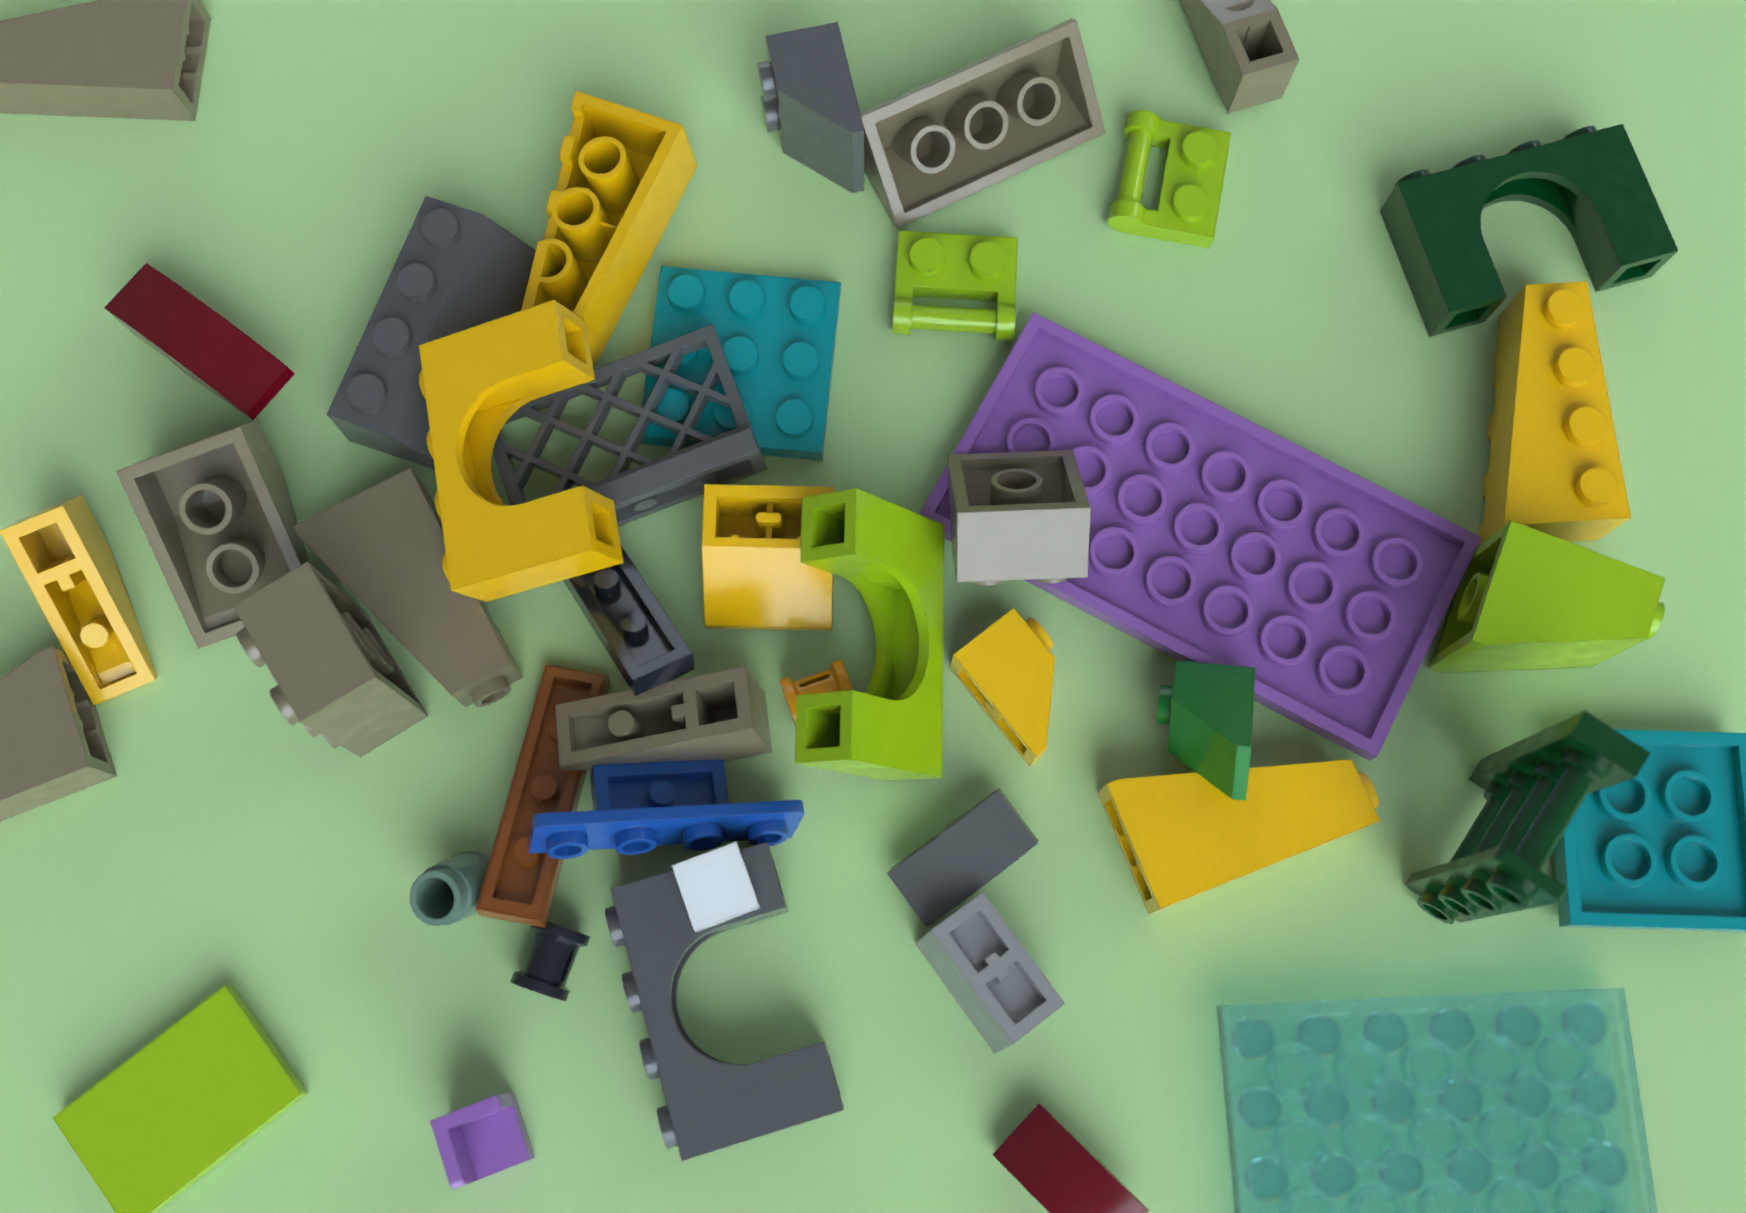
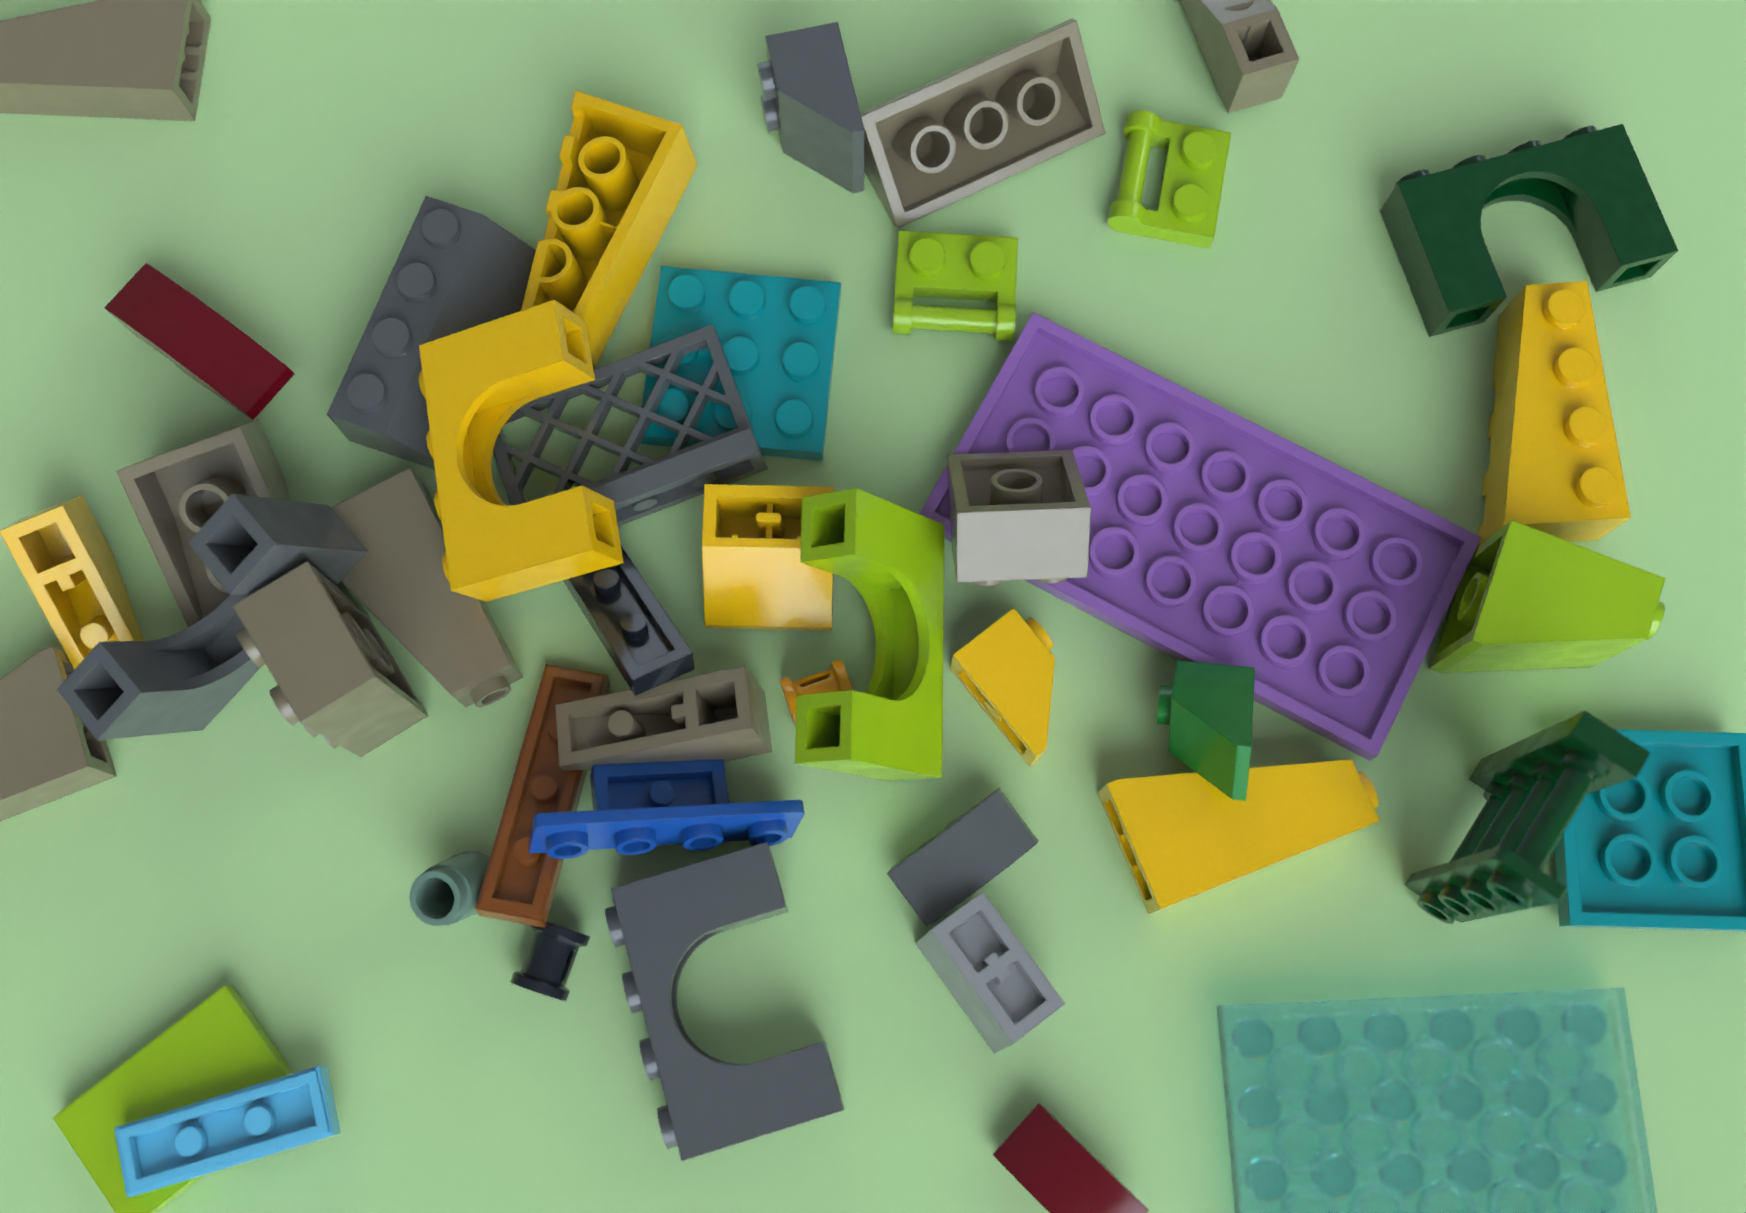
(195, 673): none -> dark grey arch
(227, 1130): none -> medium azure tile
(482, 1139): medium lavender panel -> none
(715, 886): white tile -> none

